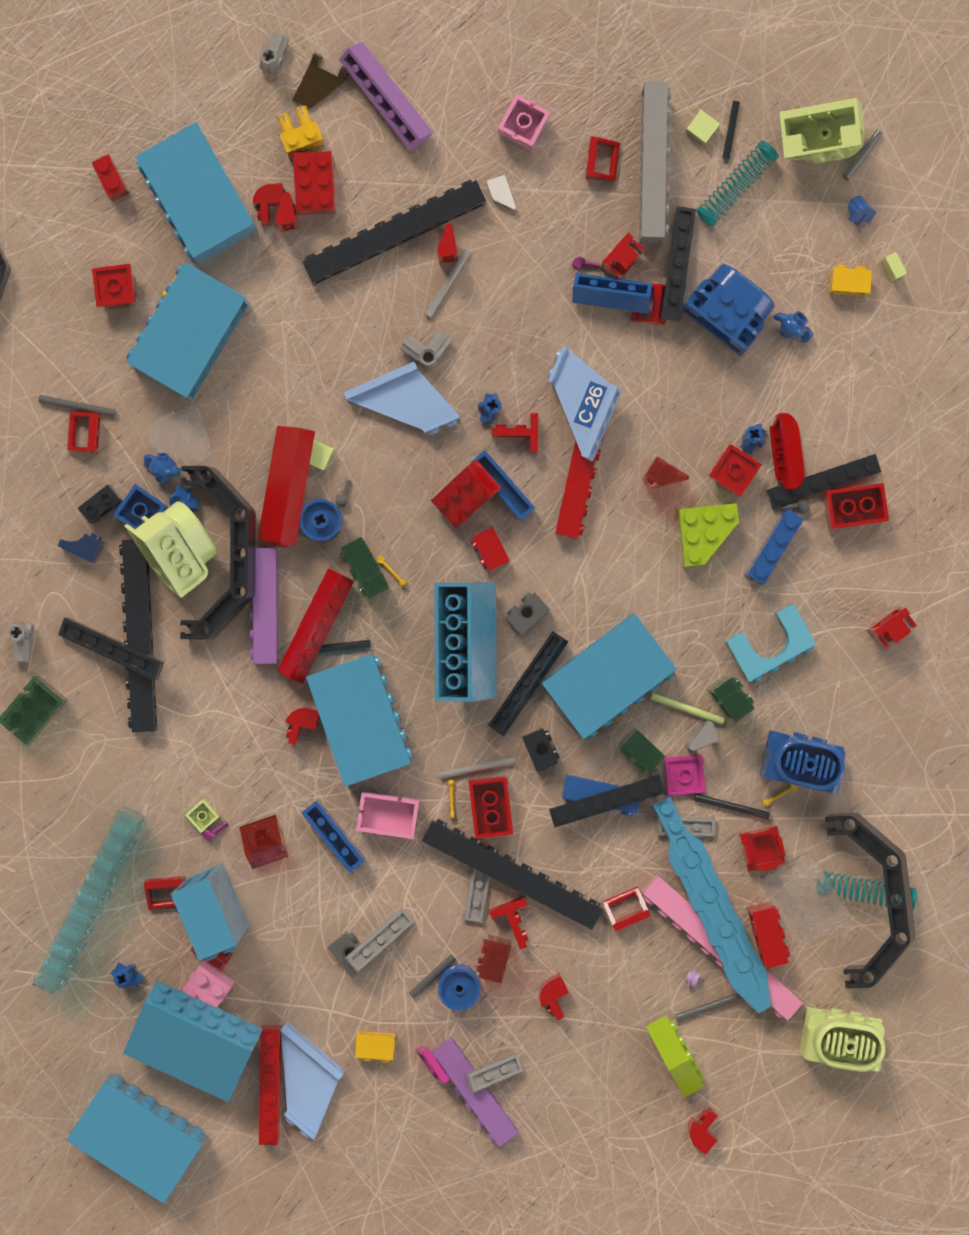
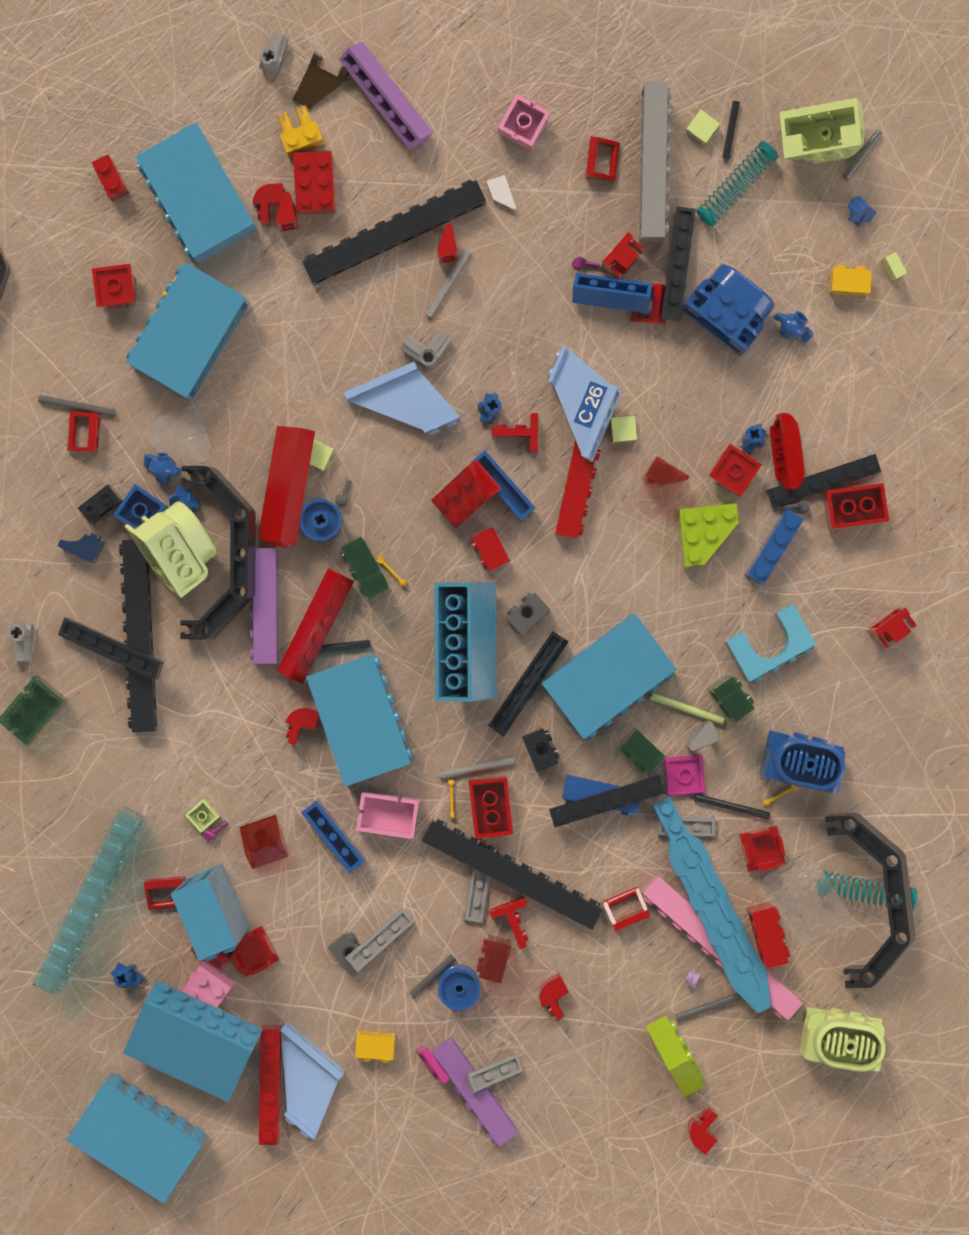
(254, 952): none -> red panel
(623, 429): none -> yellowish green piece

